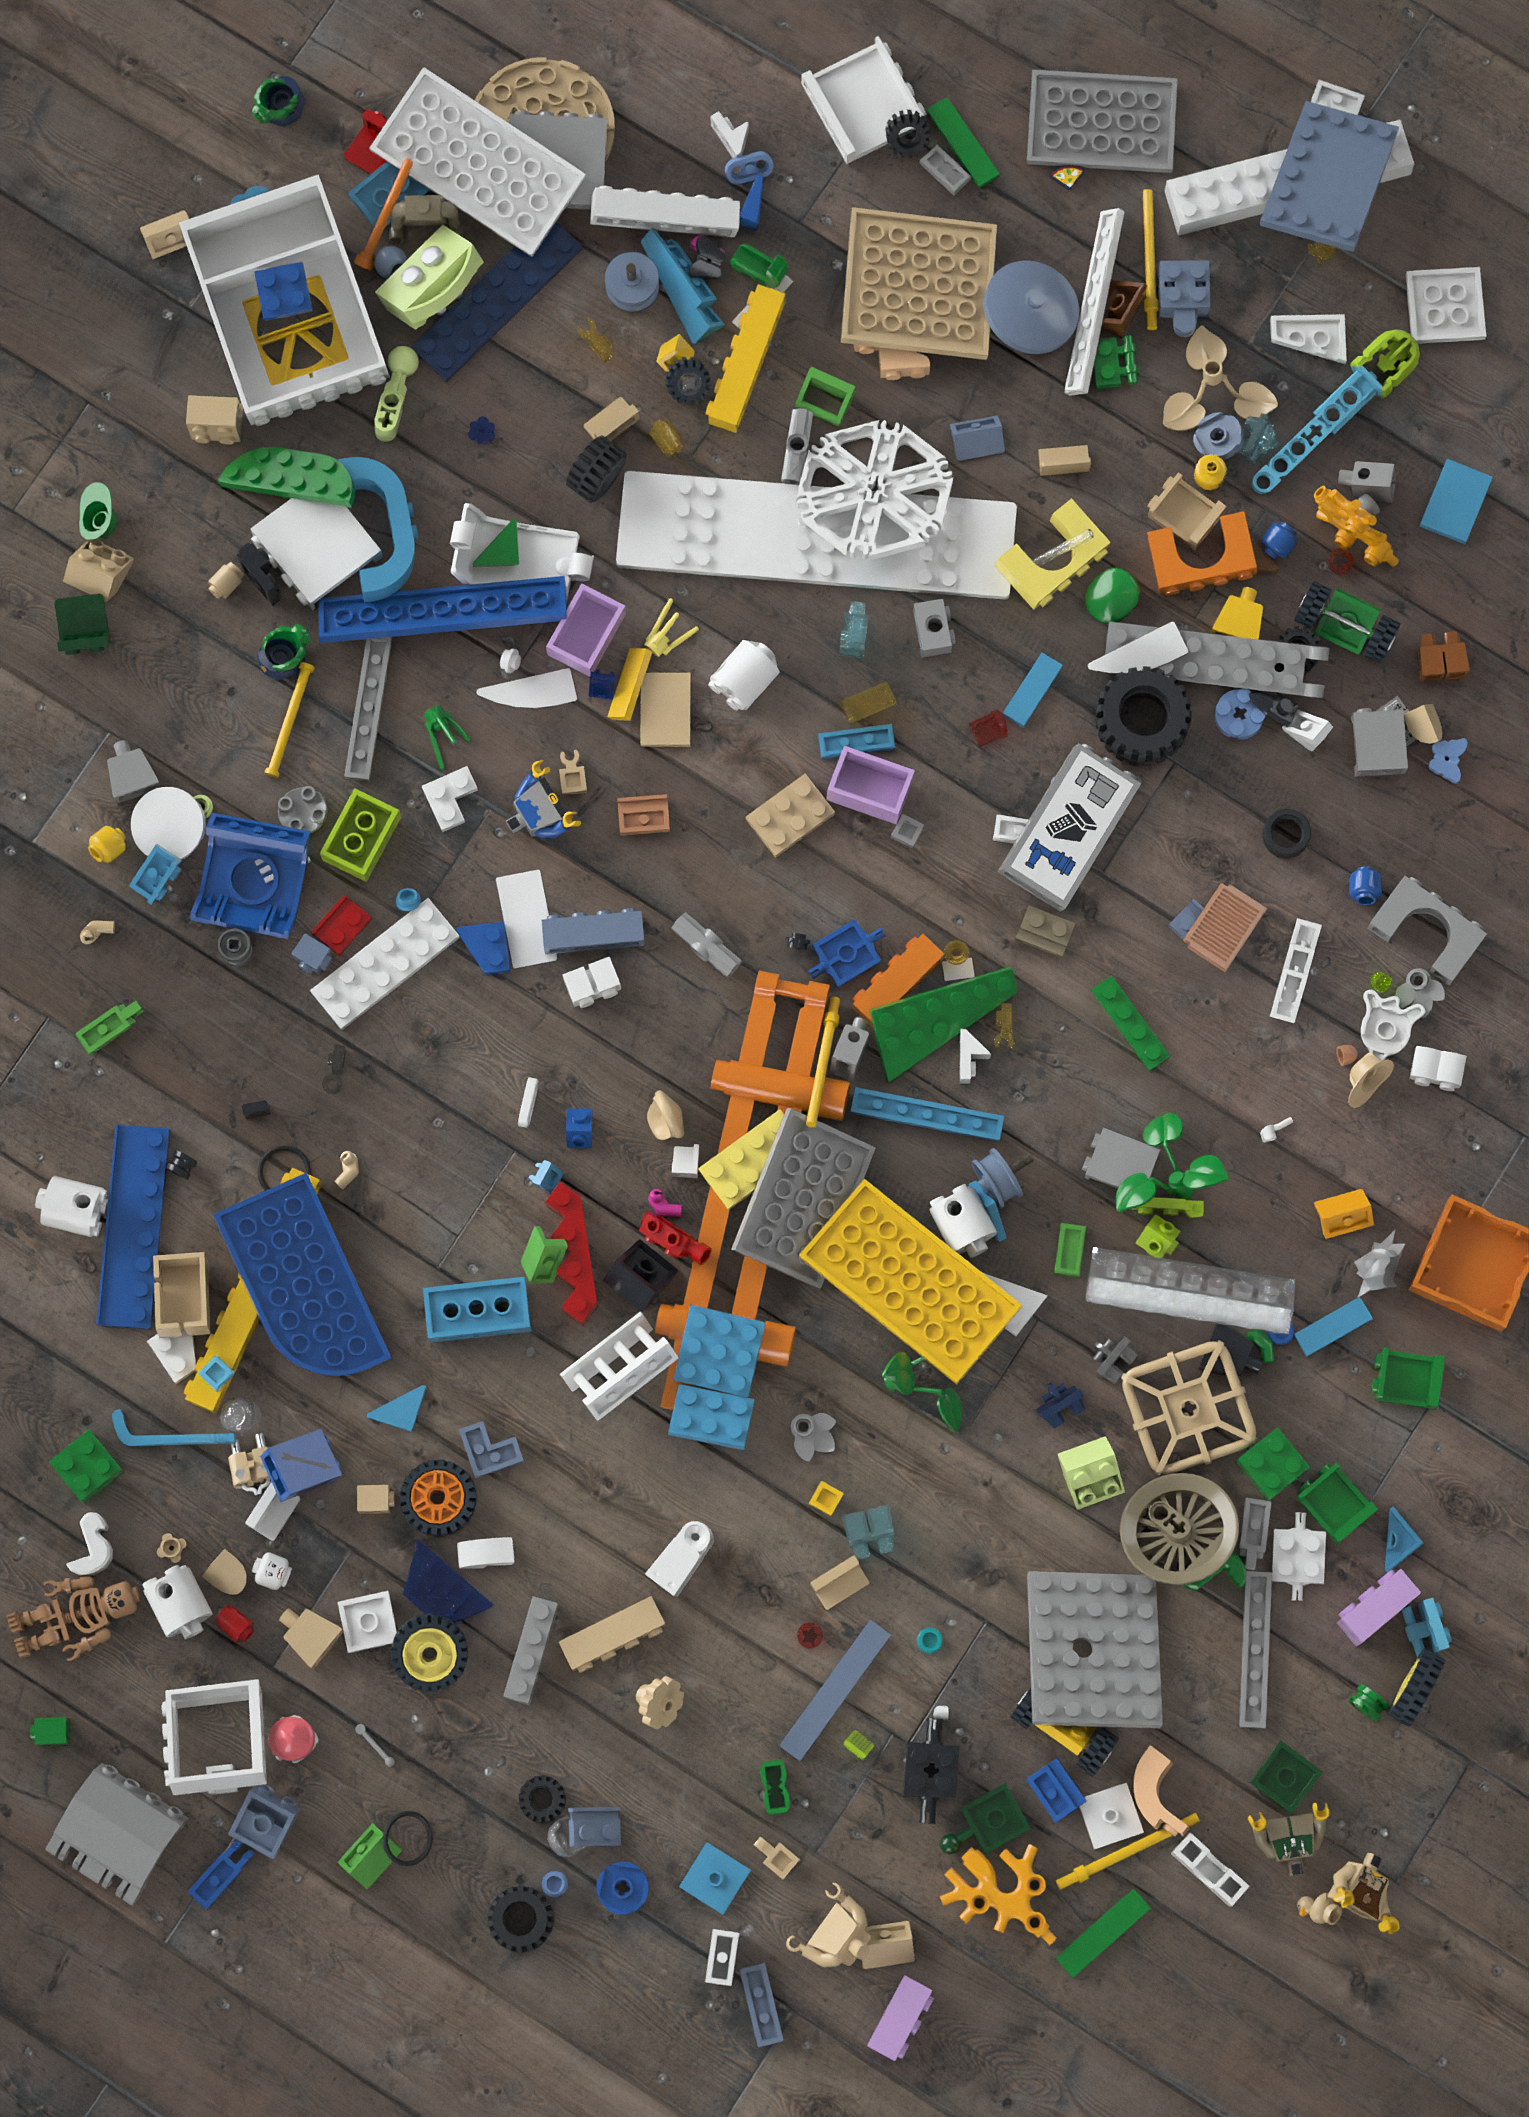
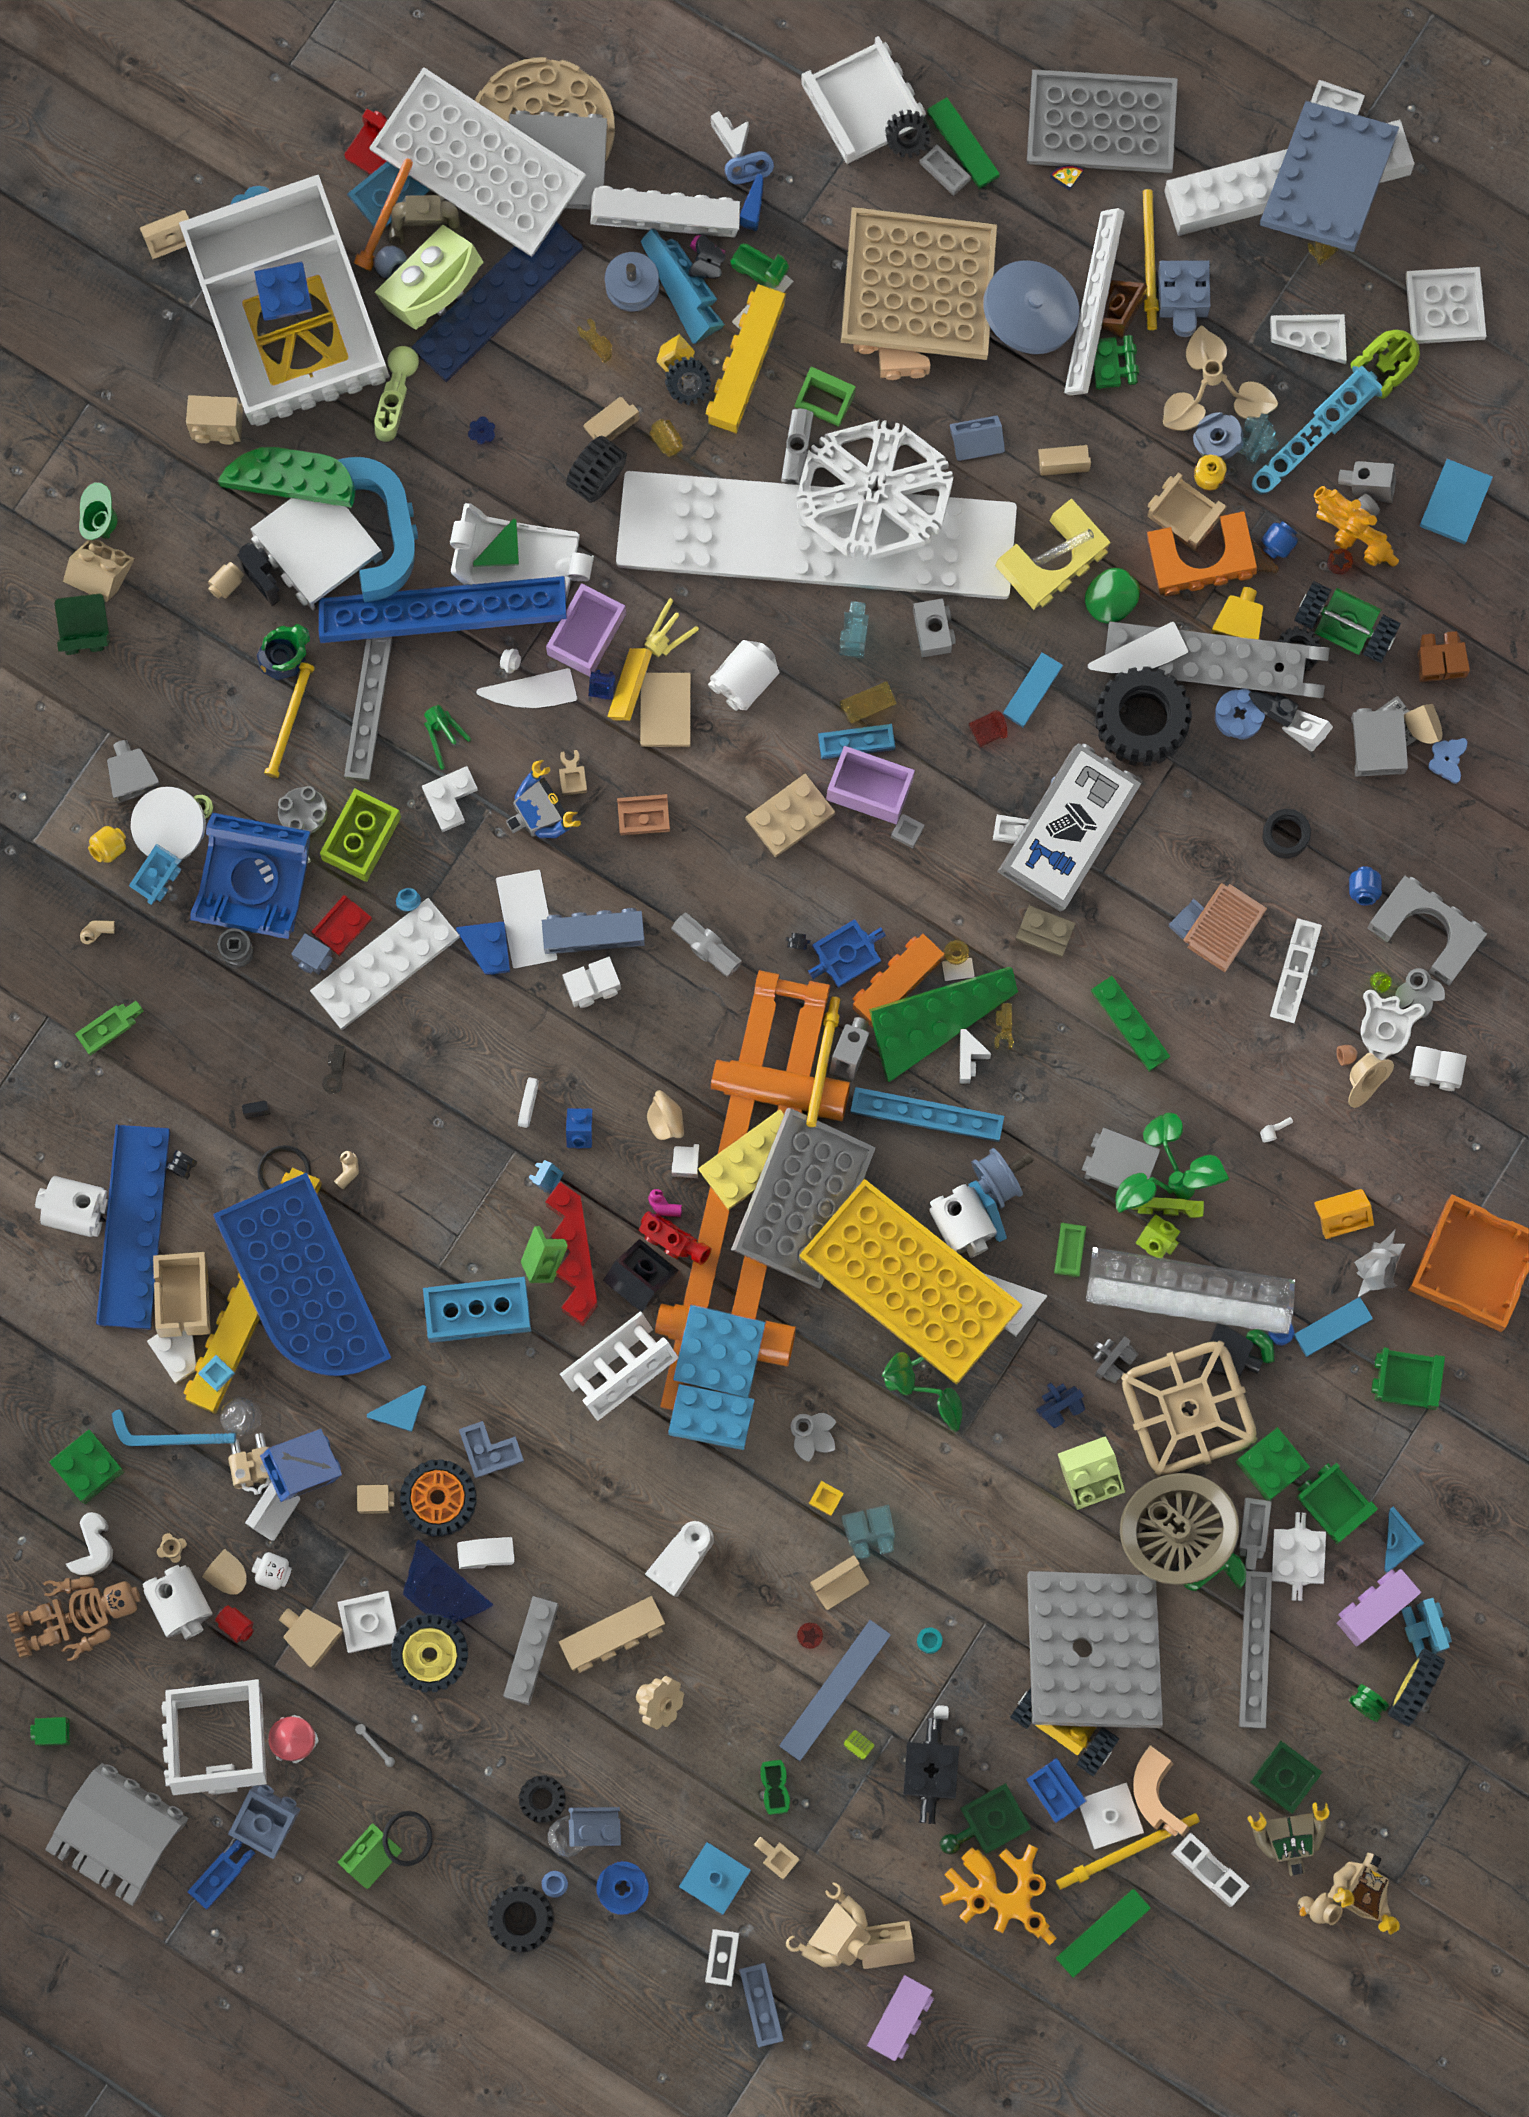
(278, 101): piece -> none

